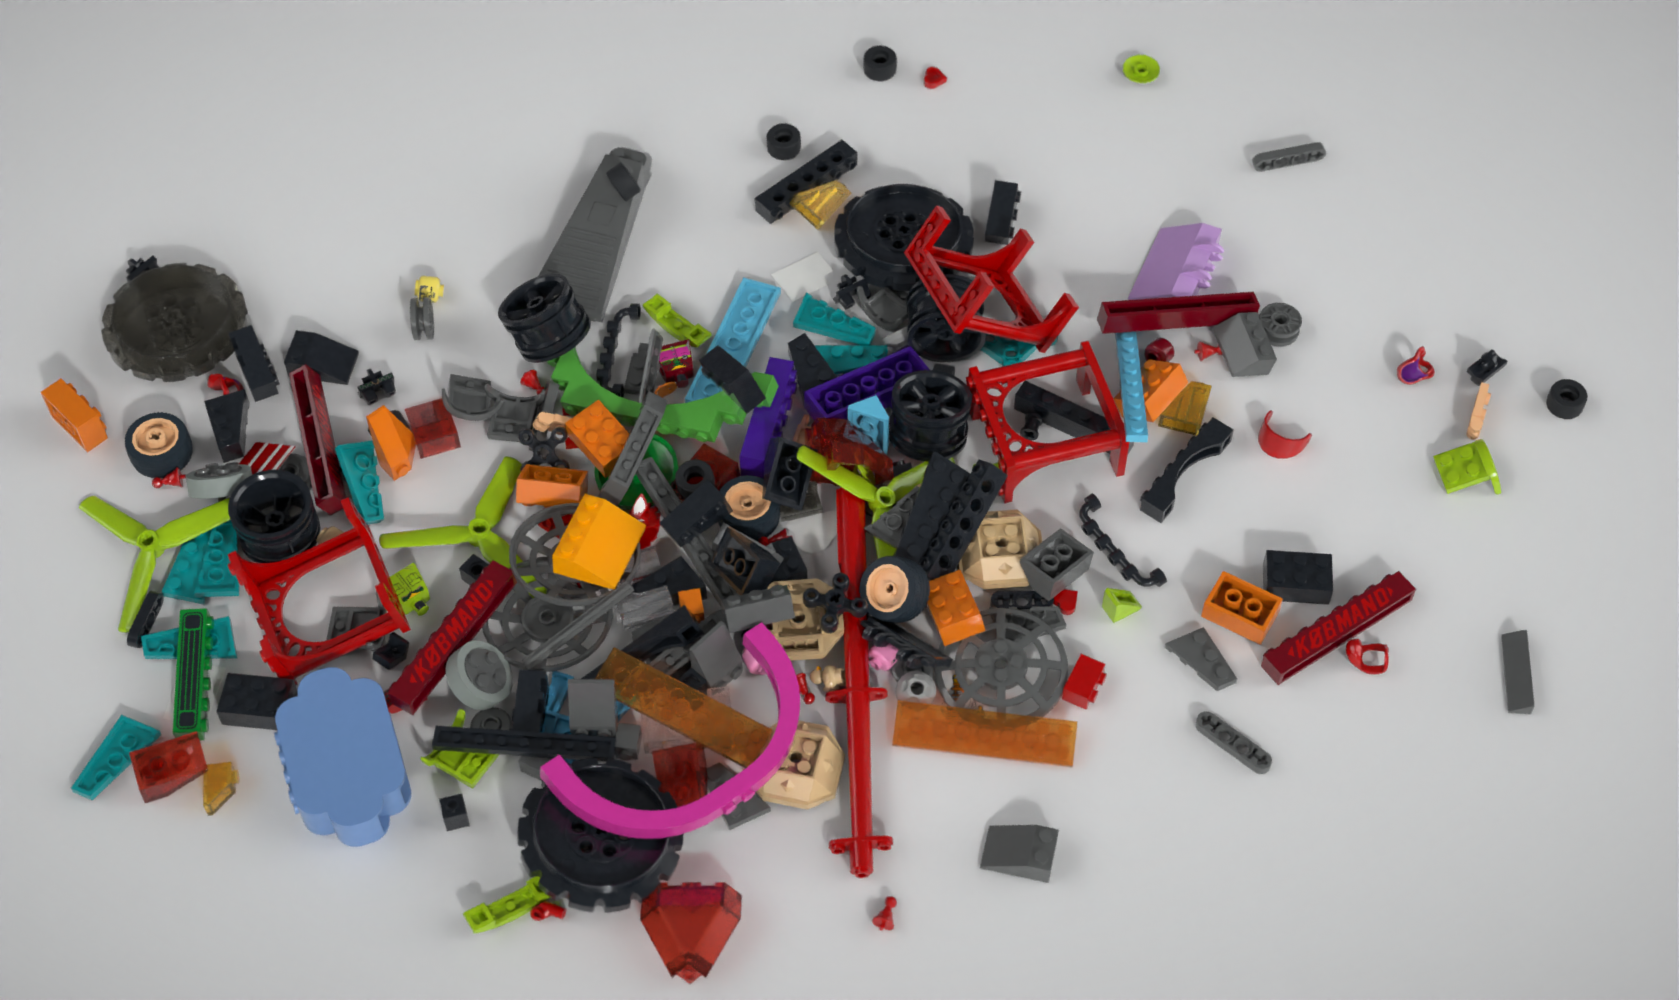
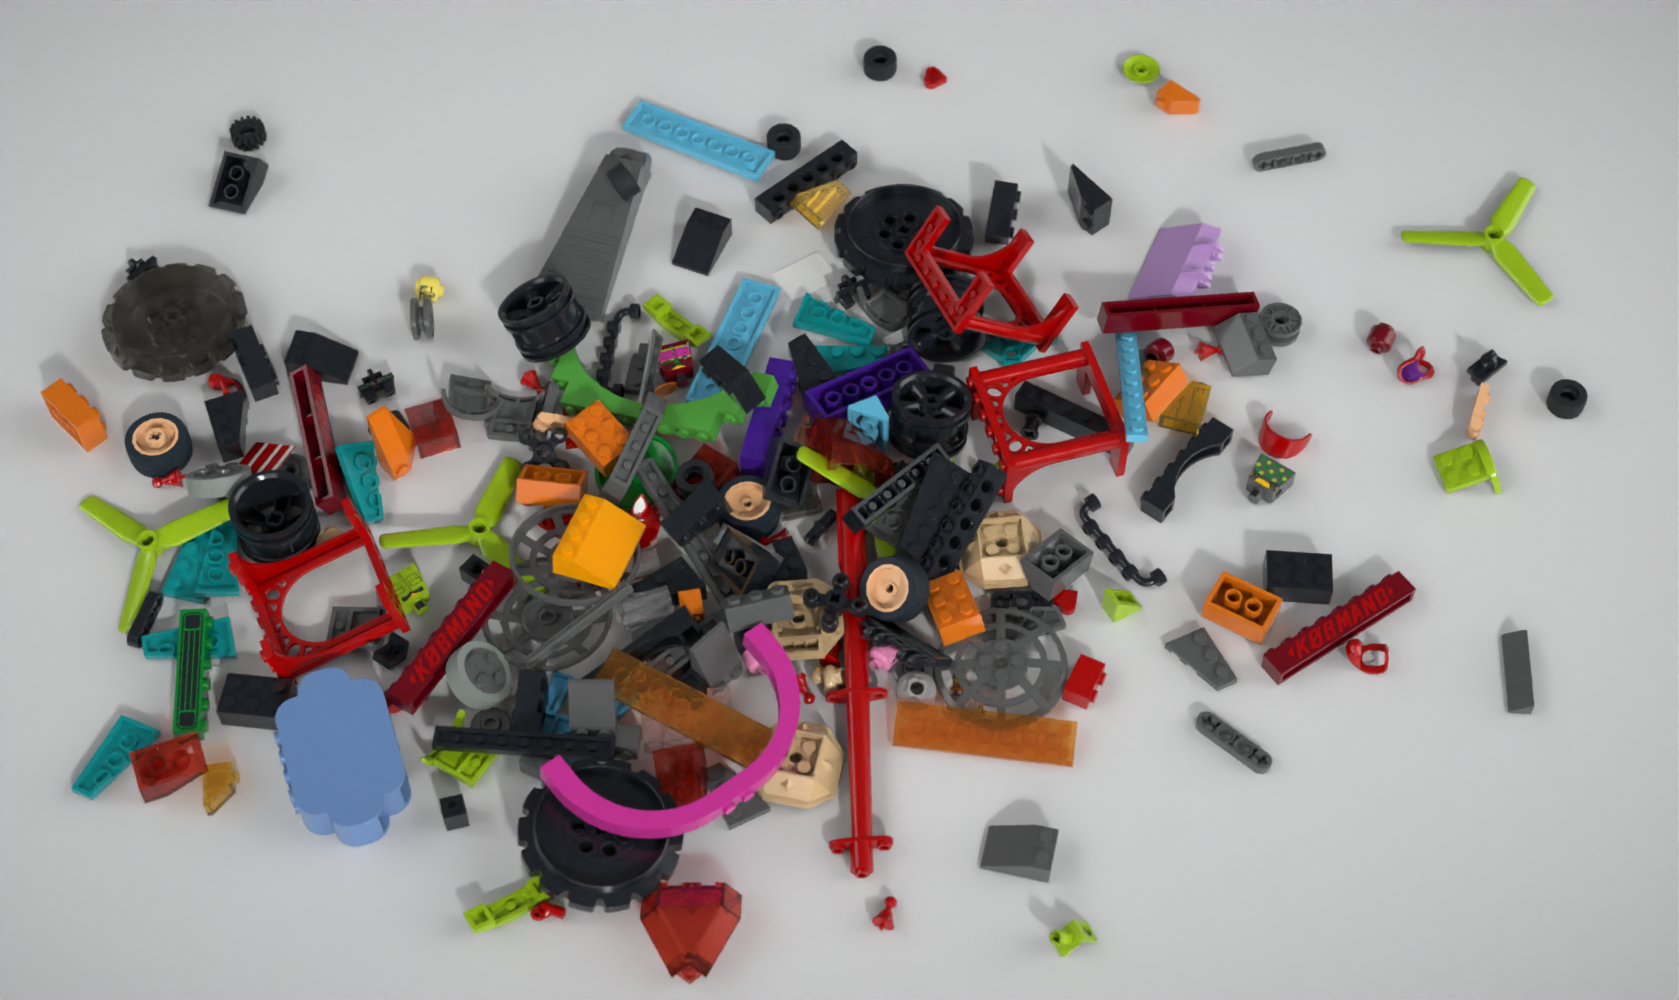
(237, 182): none -> black slope
(248, 141): none -> black tyre
(699, 140): none -> medium azure plate
(702, 241): none -> black slope
(820, 527): none -> black axle
(832, 657): none -> red piece
(890, 492): none -> black brick
(1071, 936): none -> lime bracket
(1089, 201): none -> black slope
(1176, 99): none -> orange slope
(1268, 480): none -> dark grey torso
(1381, 338): none -> dark red head
(1494, 241): none -> lime piece

